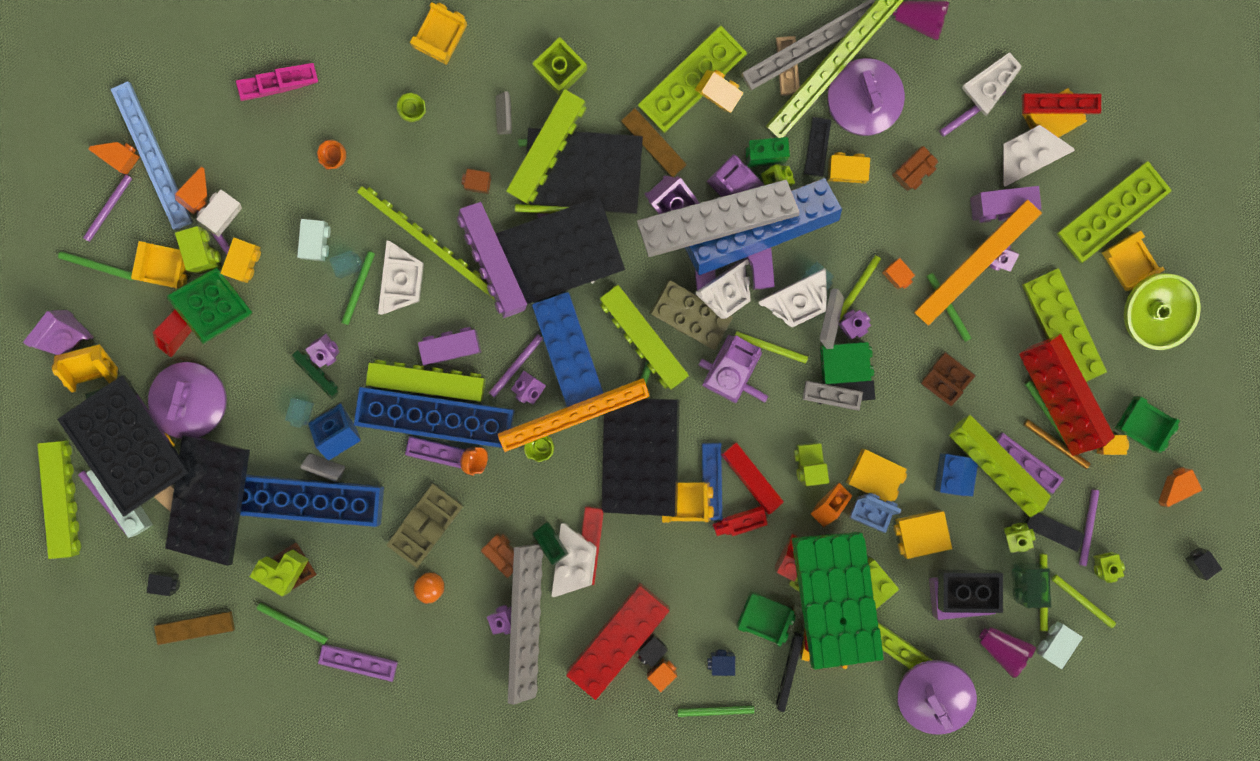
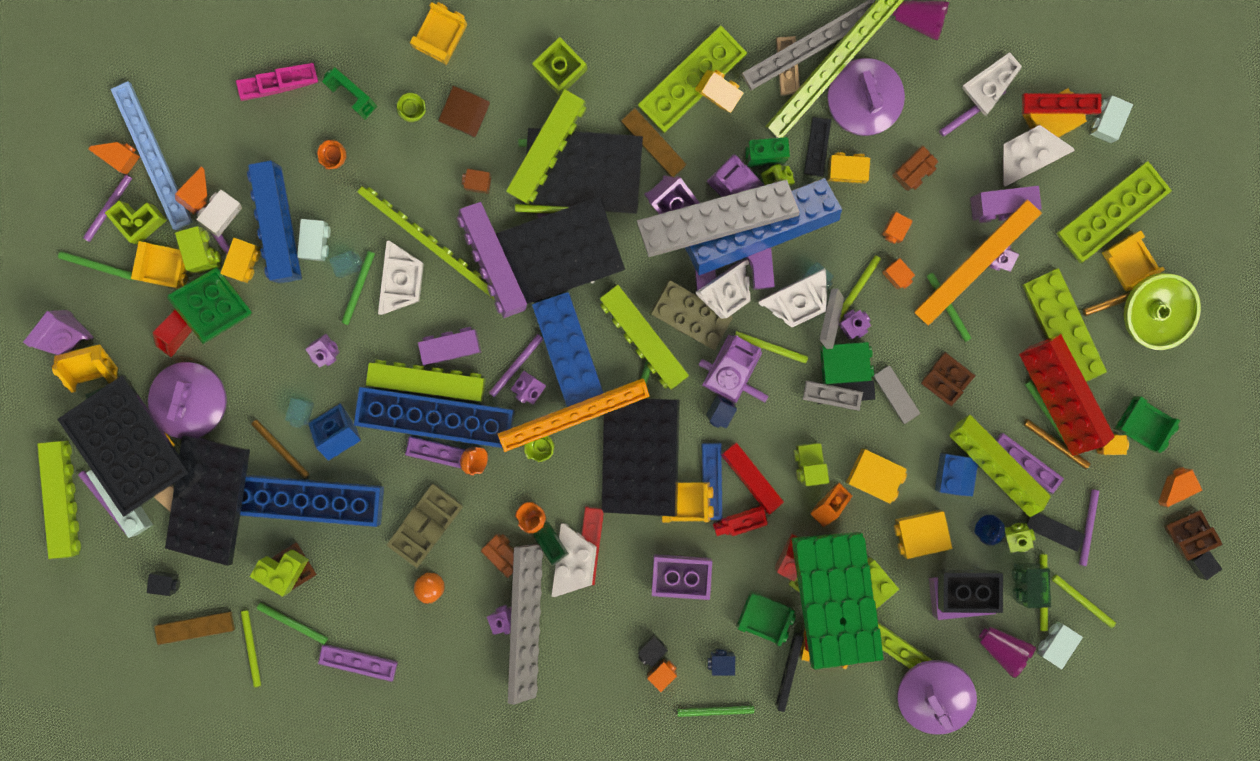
(135, 225): none -> lime brick
(250, 648): none -> lime bar
(274, 222): none -> blue brick
(280, 449): none -> pearl gold bar
(315, 374): dark green plate -> none
(323, 467): light grey slope -> none
(364, 105): none -> green panel
(464, 111): none -> reddish brown slope
(503, 113): light grey slope -> none
(530, 517): none -> orange hair
(617, 641): red brick -> none
(681, 577): none -> medium lavender brick
(721, 412): none -> dark blue brick
(874, 512): medium blue bracket -> none
(896, 228): none -> orange brick
(896, 394): none -> light grey tile
(990, 530): none -> clear blue hair
(1106, 304): none -> pearl gold bar
(1108, 567): lime brick -> none
(1111, 120): none -> light aqua brick
(1193, 535): none -> reddish brown slope

